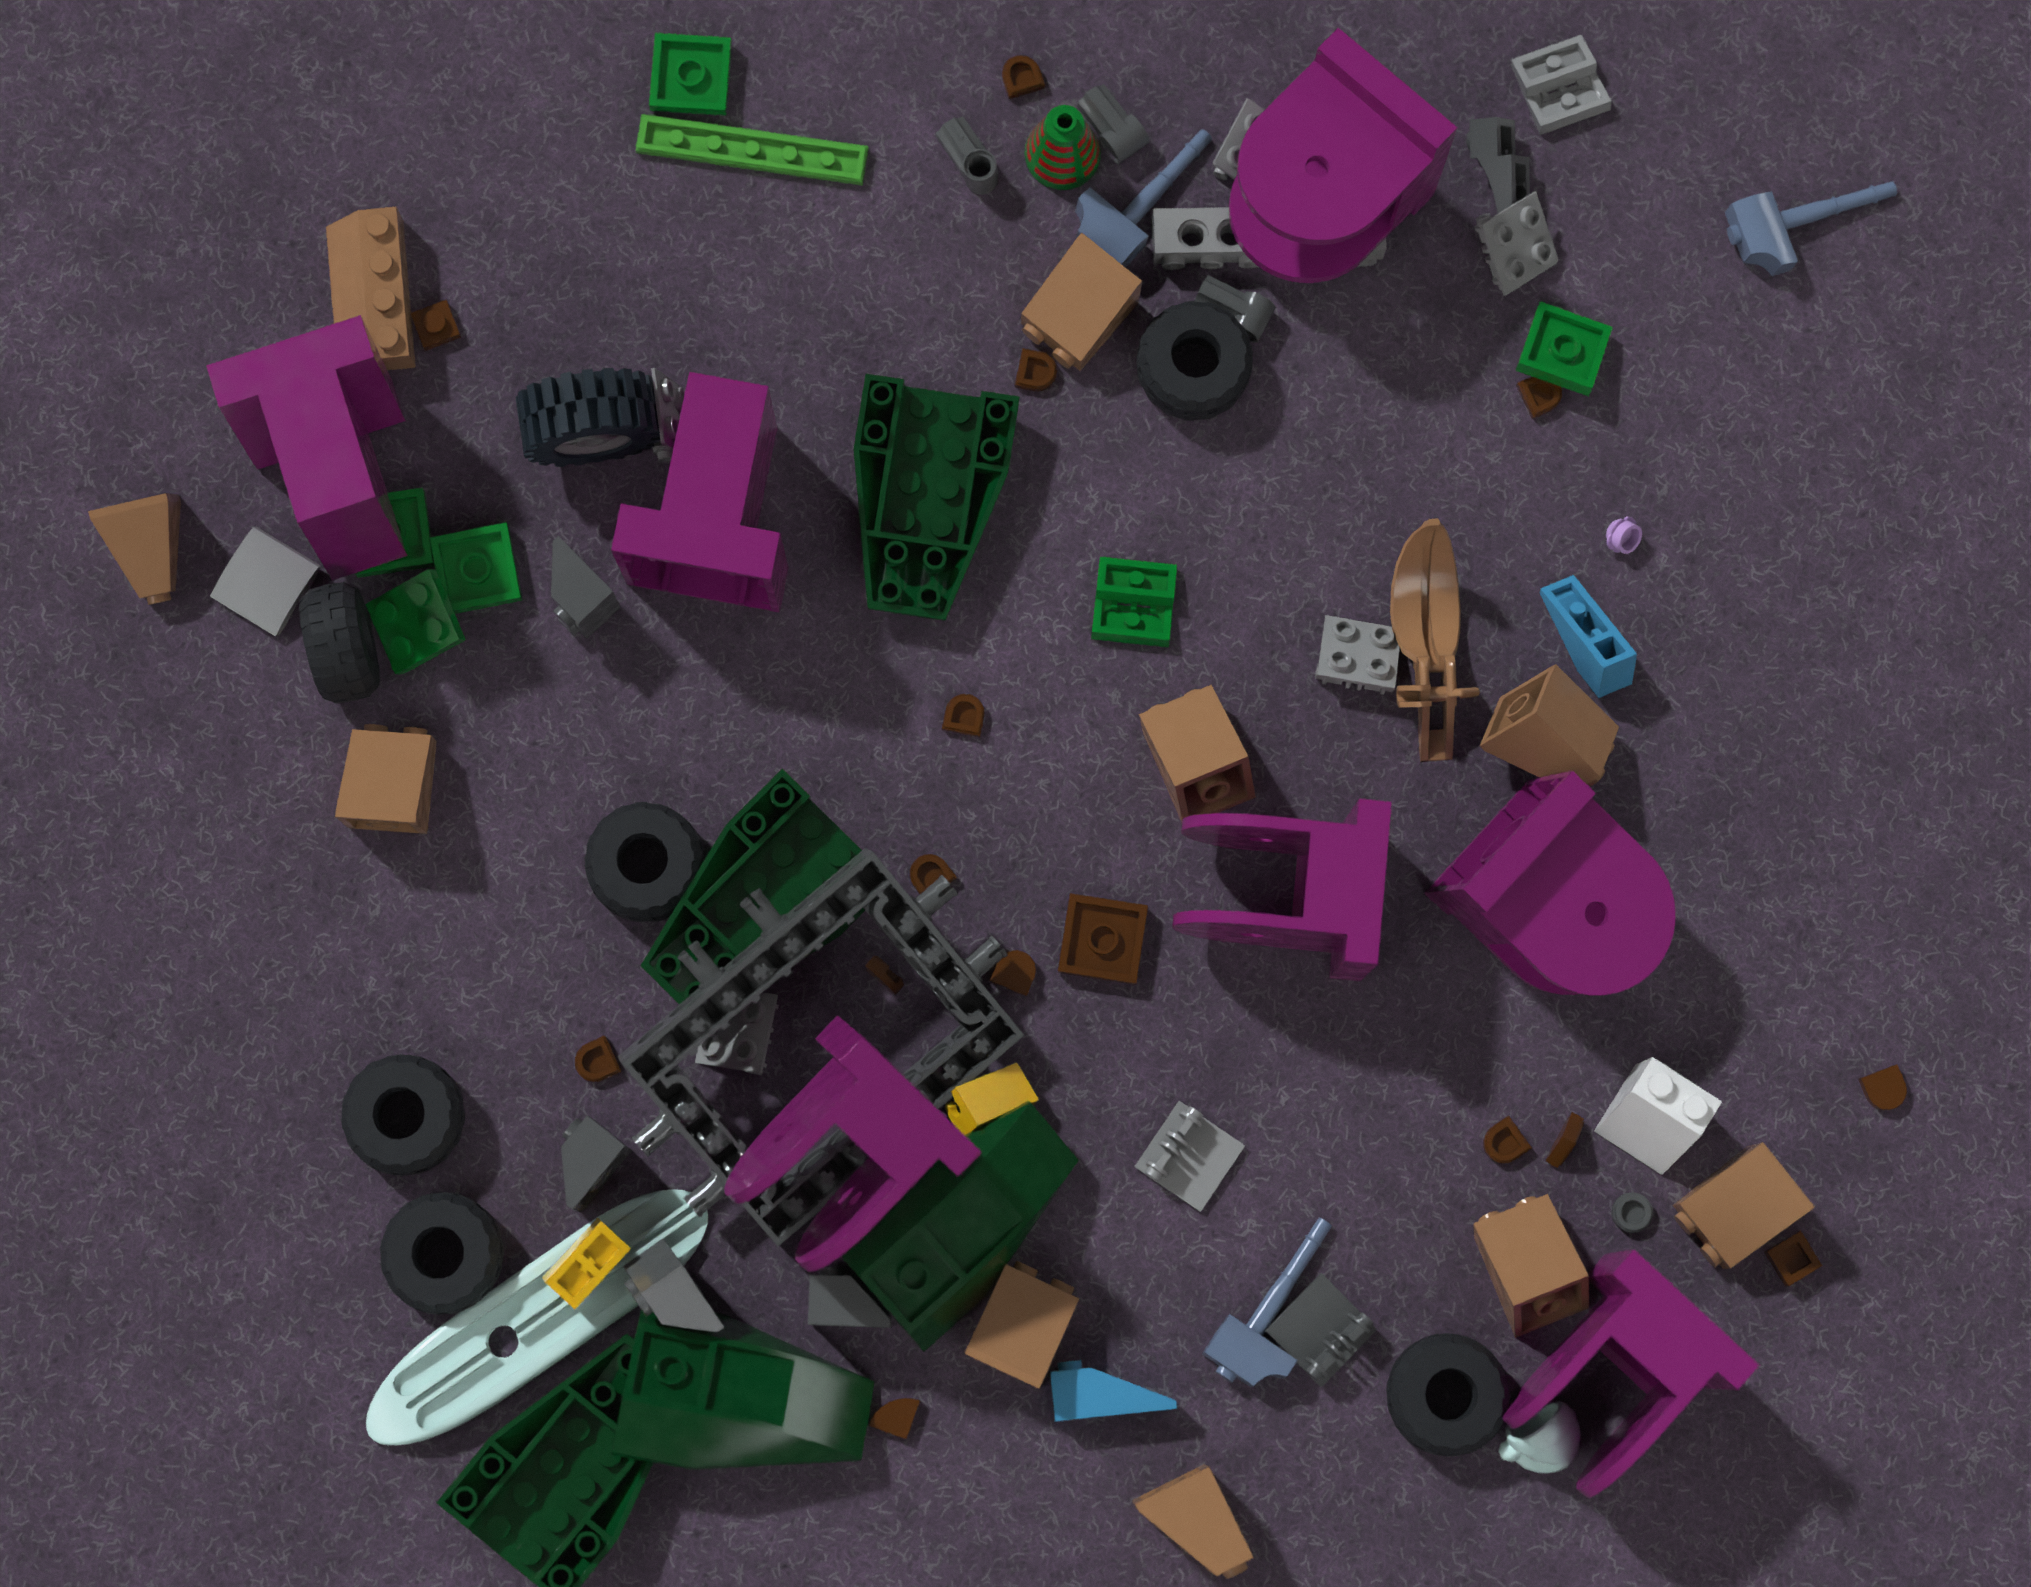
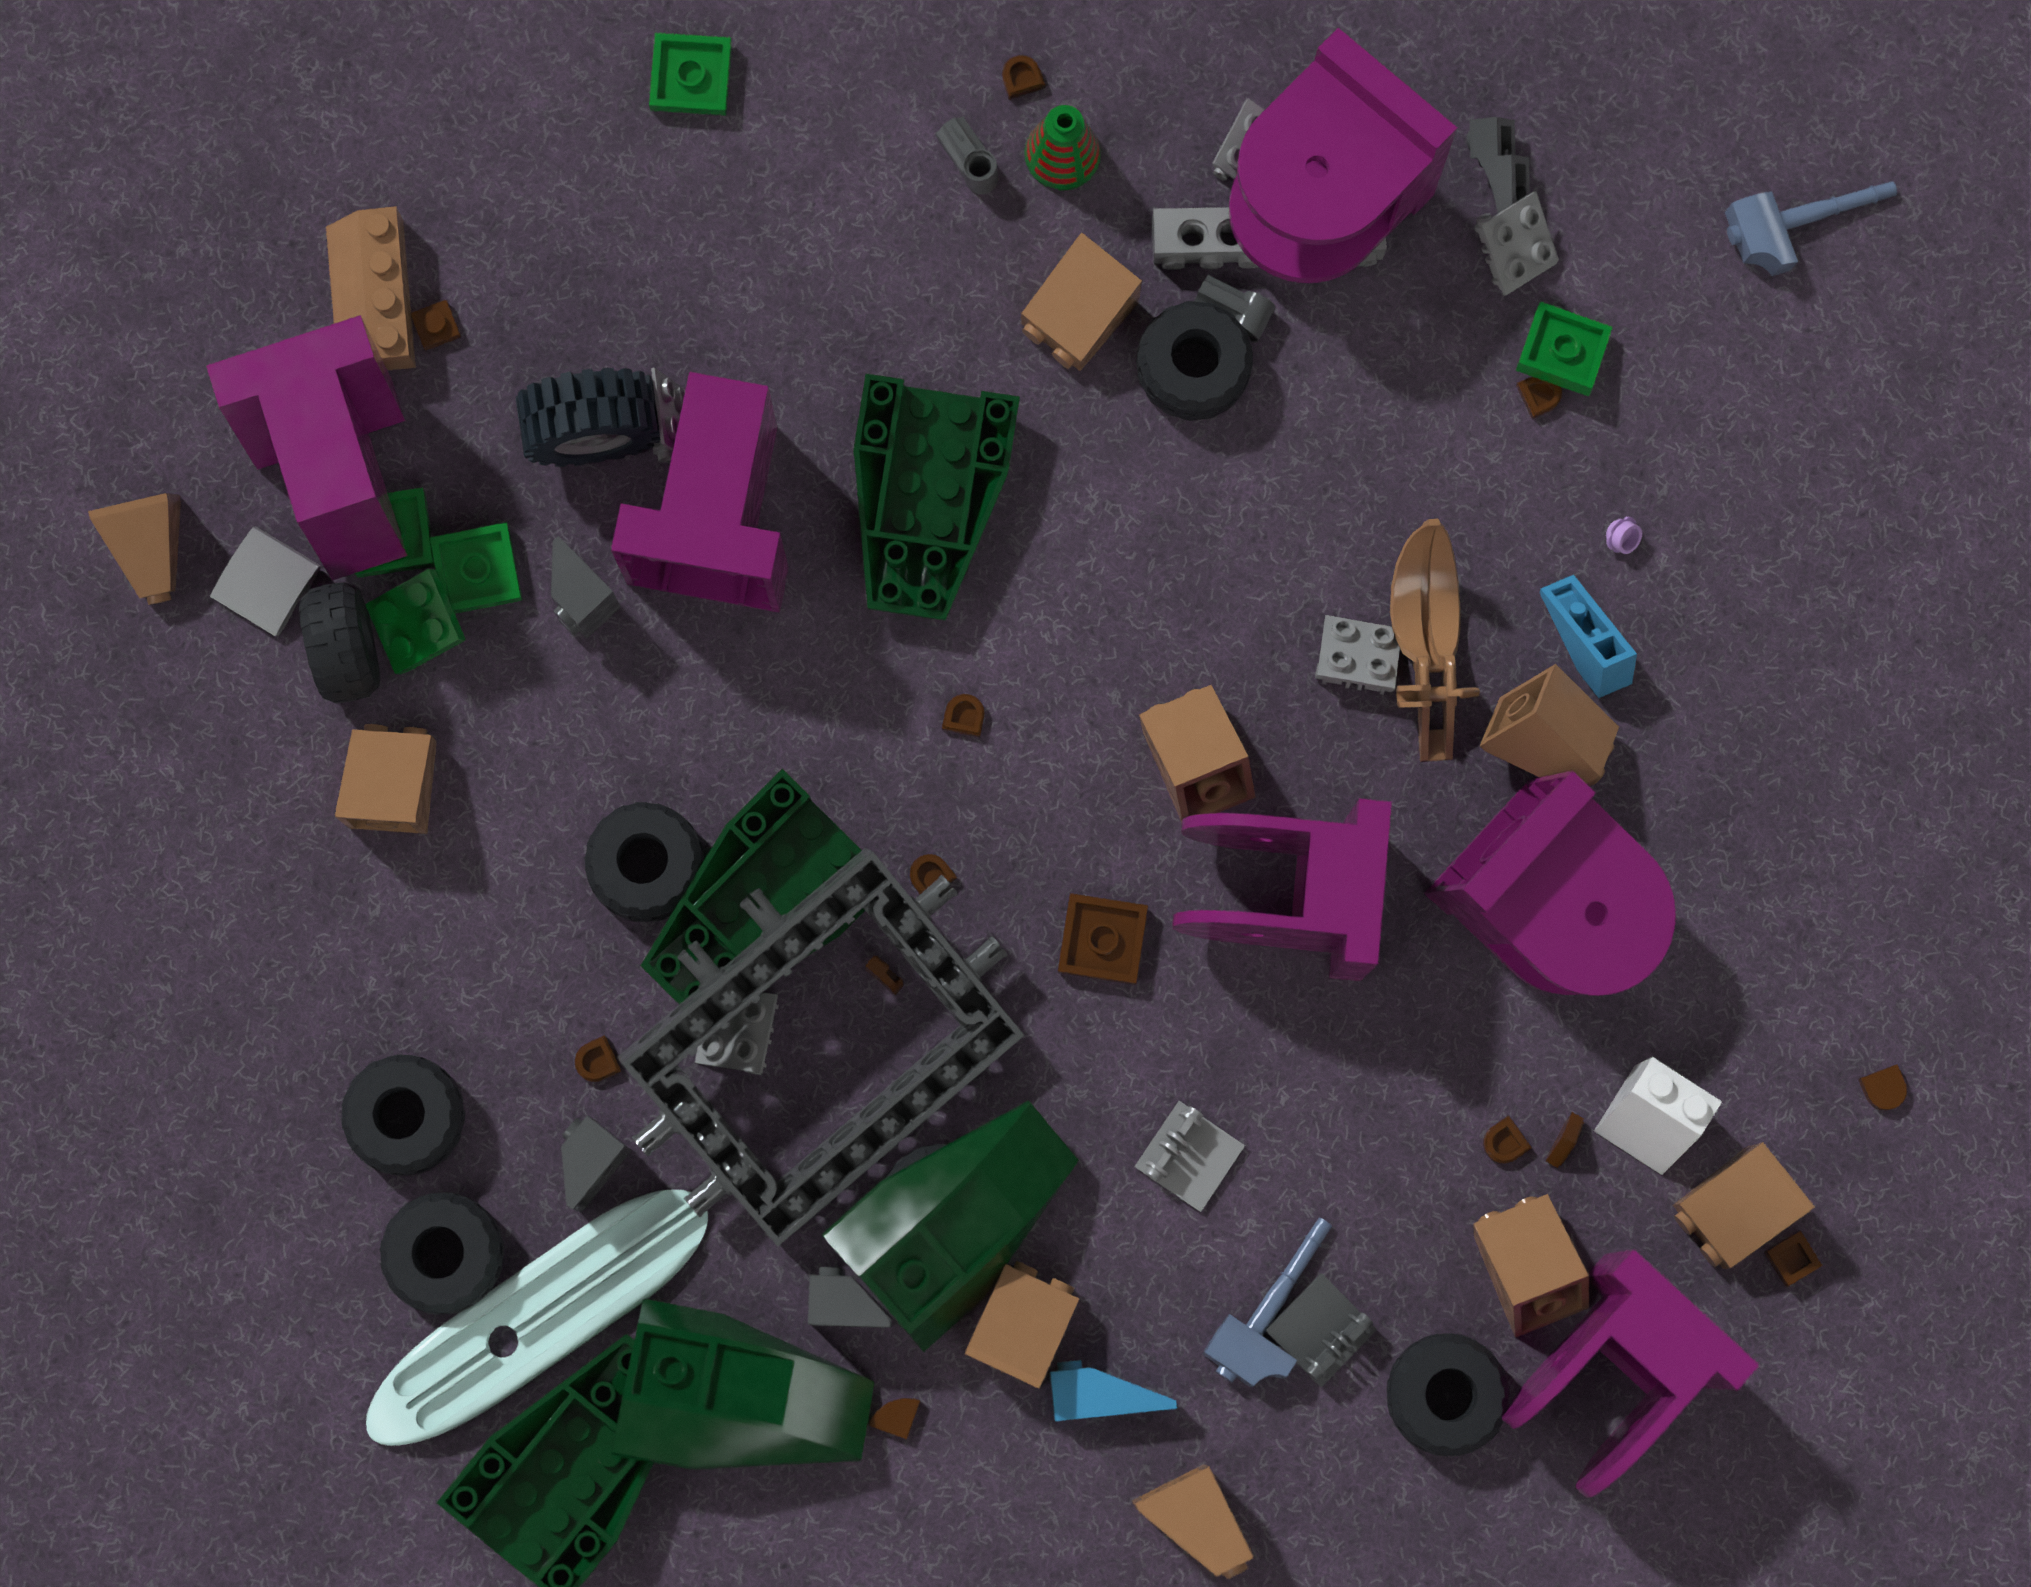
(586, 1263): yellow hinge -> none
(666, 1288): dark grey slope -> none
(752, 149): bright green tile -> none
(880, 1115): magenta piece -> none
(989, 1098): yellow hinge -> none
(1015, 972): reddish brown tile -> none
(1035, 371): reddish brown tile -> none
(1116, 129): dark grey piece -> none
(1118, 231): sand blue piece -> none
(1134, 584): green slope -> none
(1545, 1441): light aqua piece -> none
(1554, 69): light grey slope -> none
(1632, 1212): dark grey tile -> none

